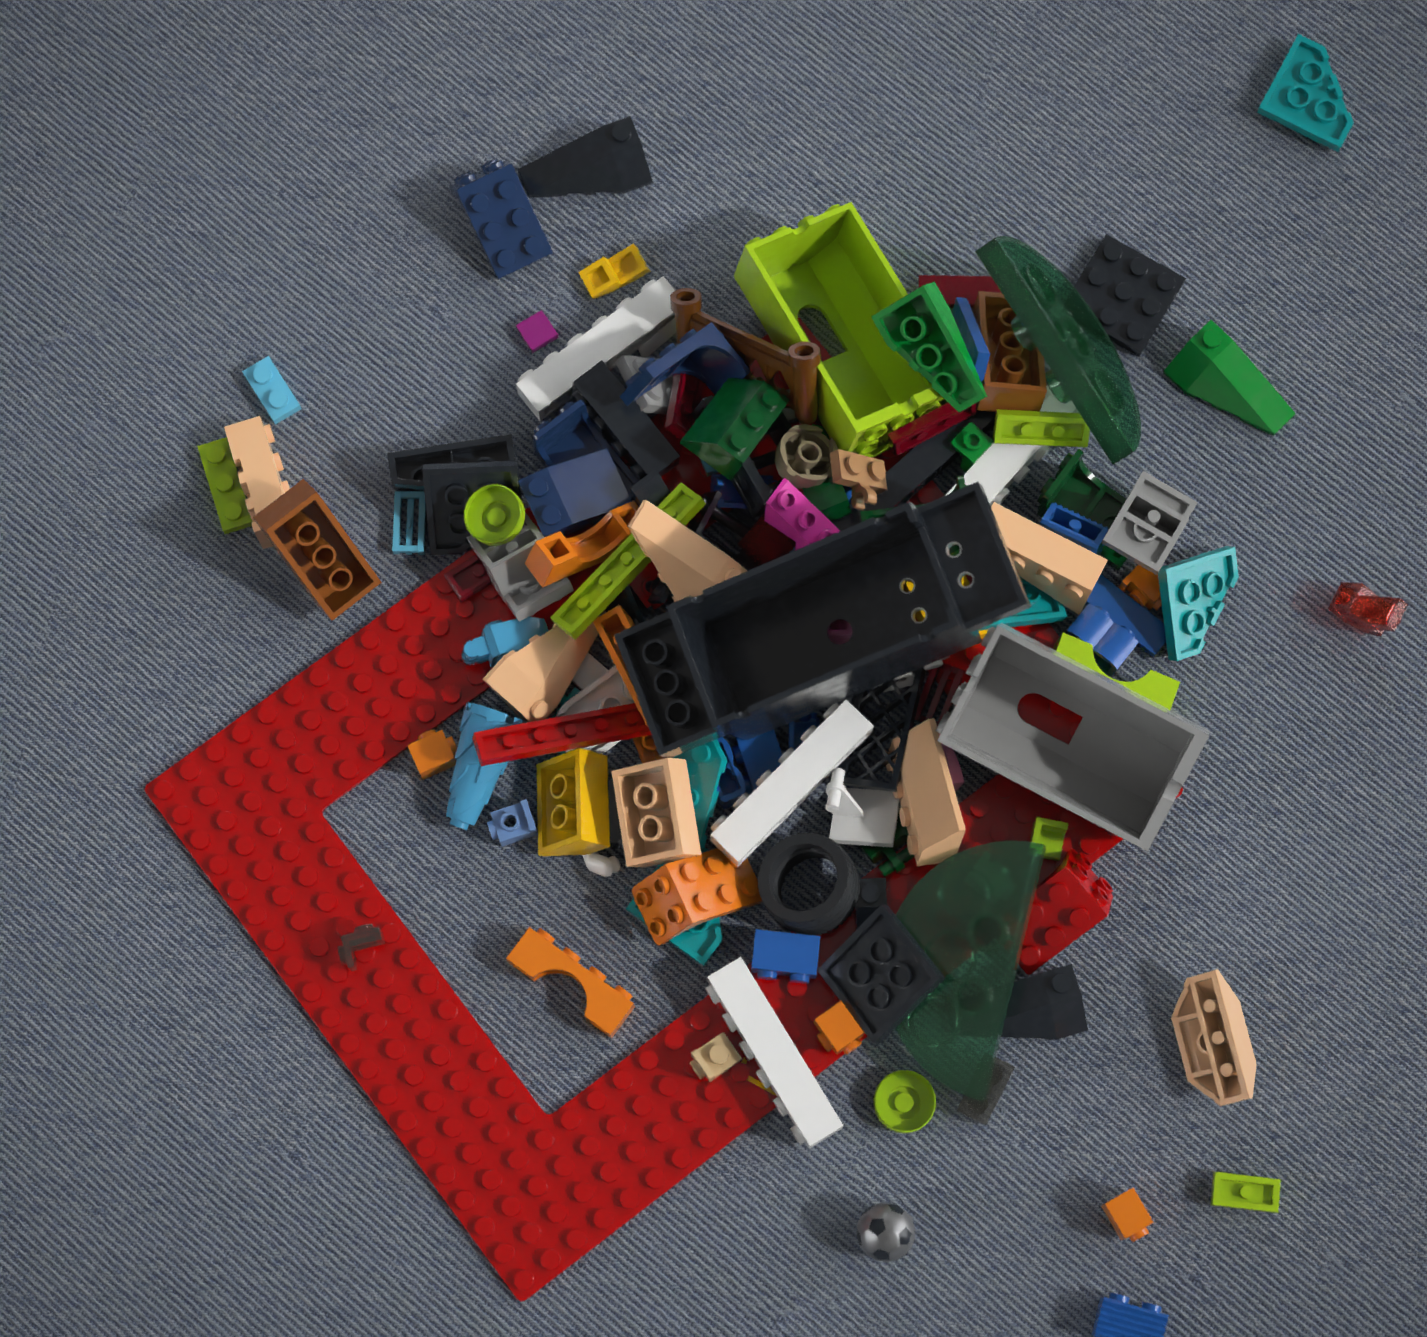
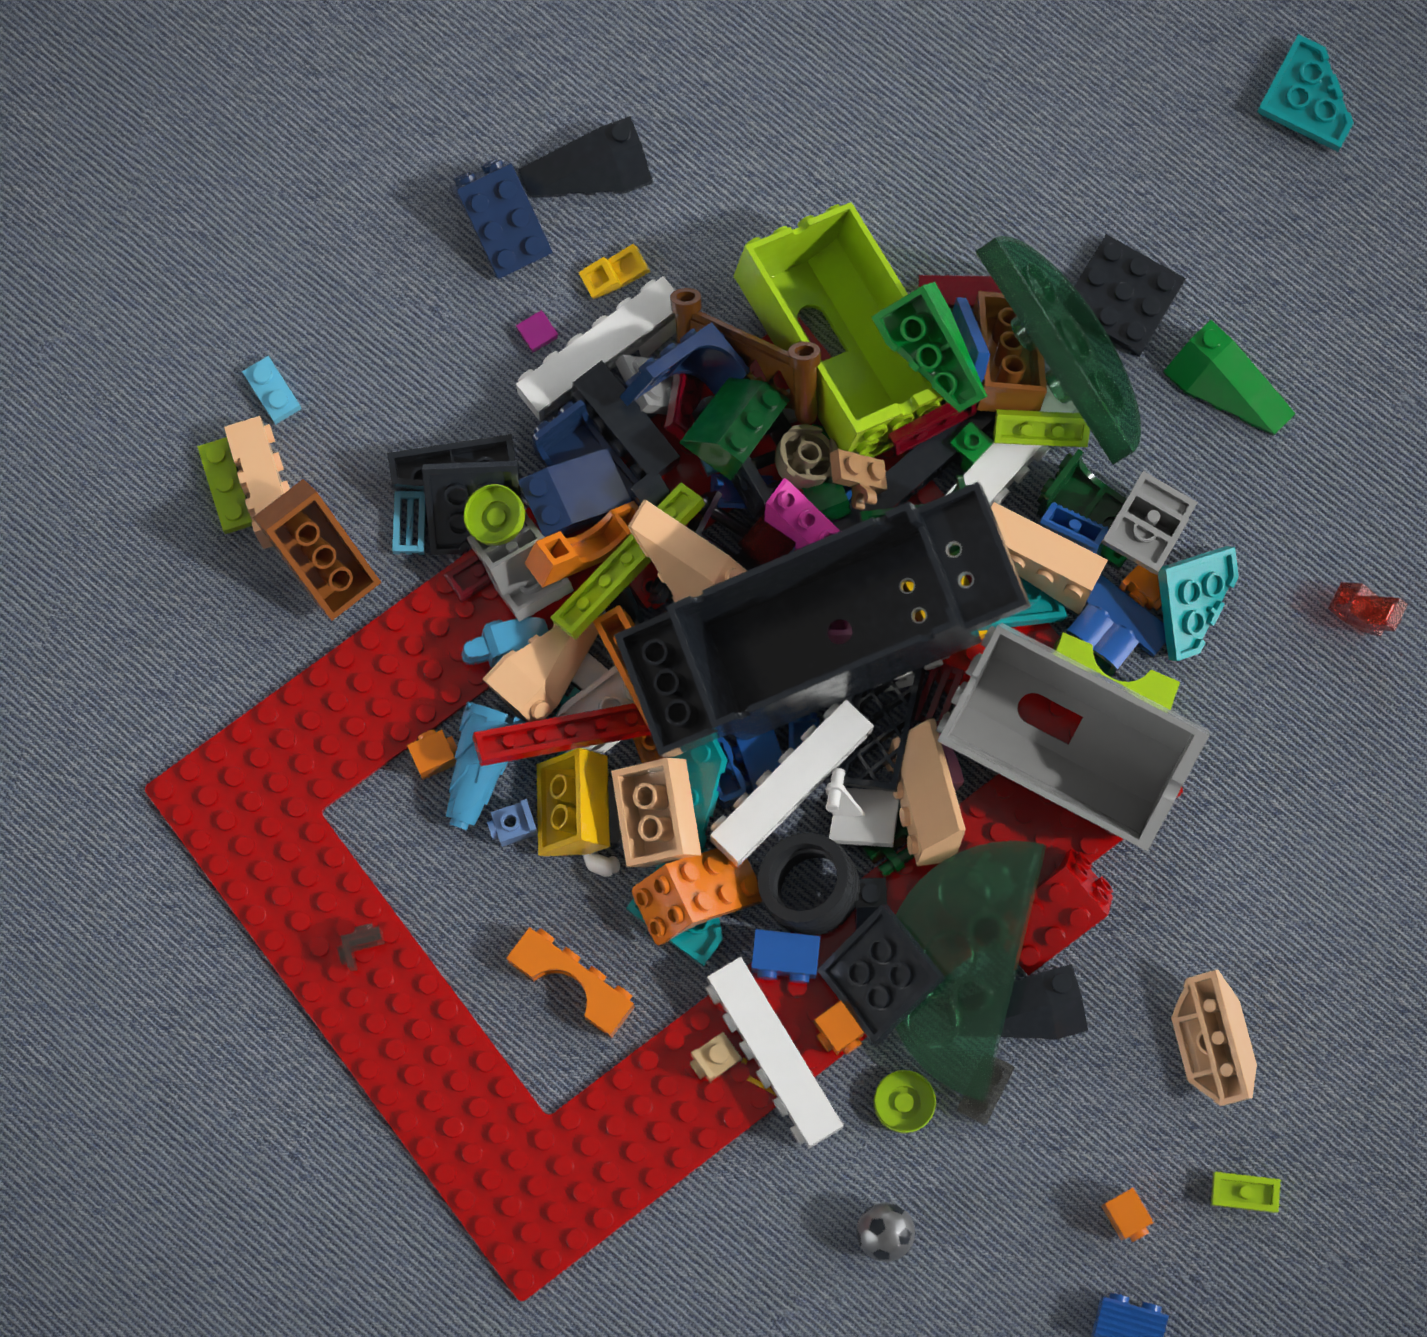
(1050, 834): lime panel -> none

